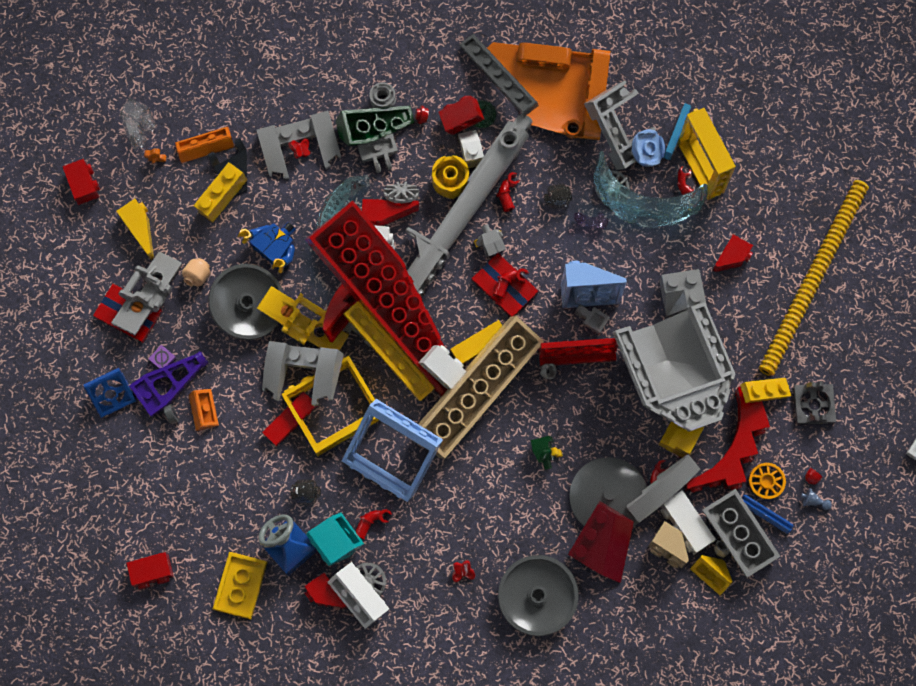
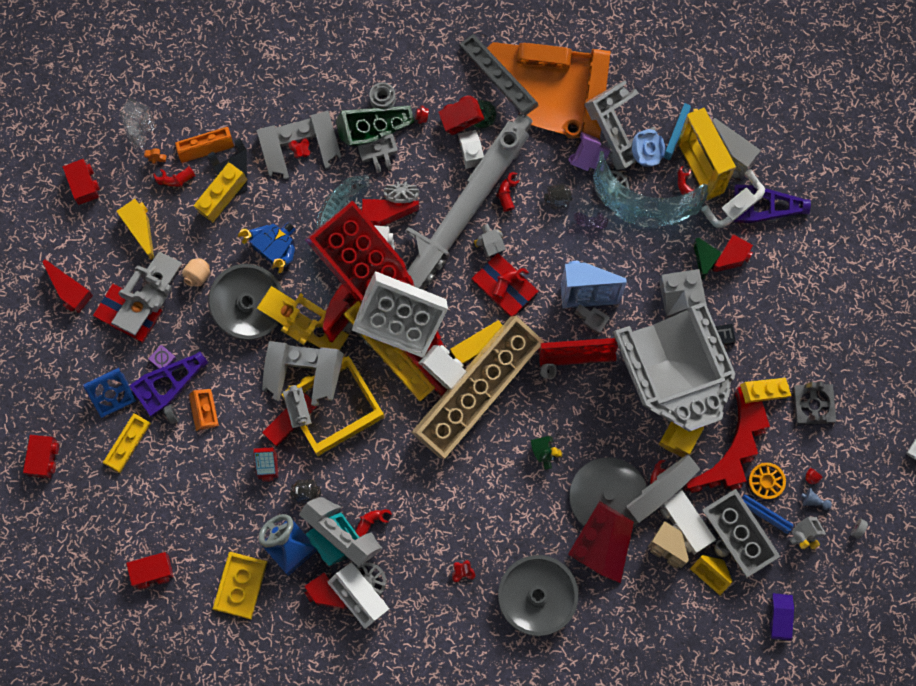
(40, 456): none -> red brick
(70, 291): none -> red slope
(126, 443): none -> yellow tile
(176, 180): none -> red piece
(266, 463): none -> slope
(296, 407): none -> light grey hinge
(317, 515): none -> light grey wedge
(400, 314): none -> white slope
(404, 426): light blue window -> none
(450, 167): yellow brick -> none
(588, 152): none -> medium lavender piece
(705, 256): none -> dark green slope
(726, 334): none -> black tile
(738, 204): none -> white piece
(740, 150): none -> light grey slope
(752, 216): none -> dark purple plate
(782, 617): none -> dark purple slope
(807, 531): none -> light grey piece
(814, 277): yellow piece -> none
(859, 528): none -> light grey tile

